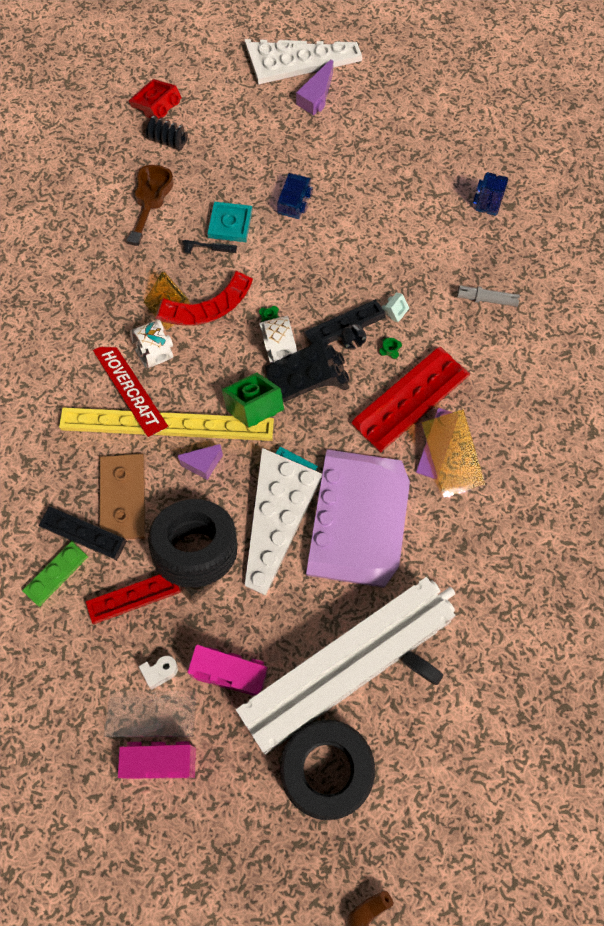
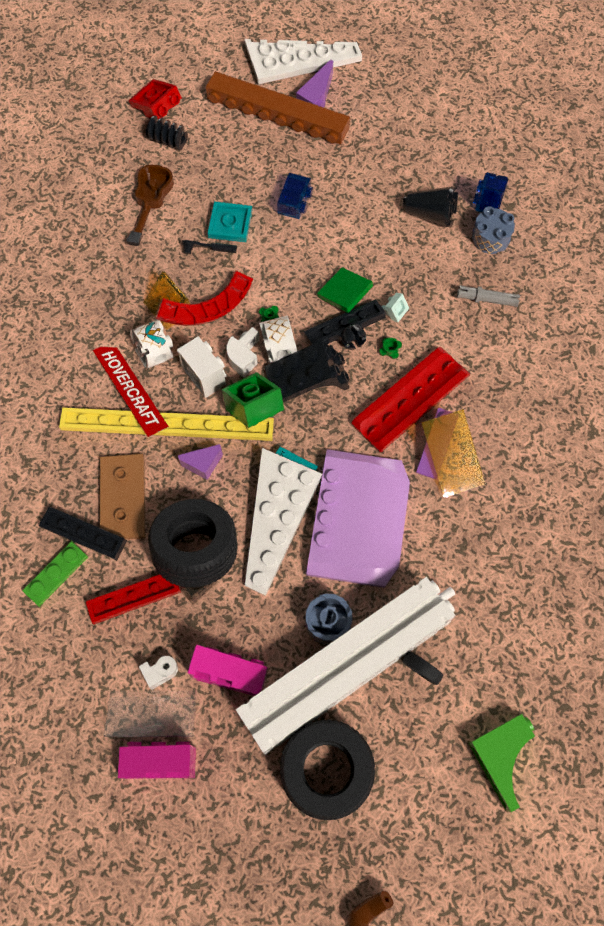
(202, 366): none -> white brick
(239, 352): none -> white brick
(278, 108): none -> dark orange brick
(328, 618): none -> sand blue brick
(345, 289): none -> green tile
(433, 204): none -> black cone
(493, 230): none -> sand blue brick
(497, 754): none -> bright green arch

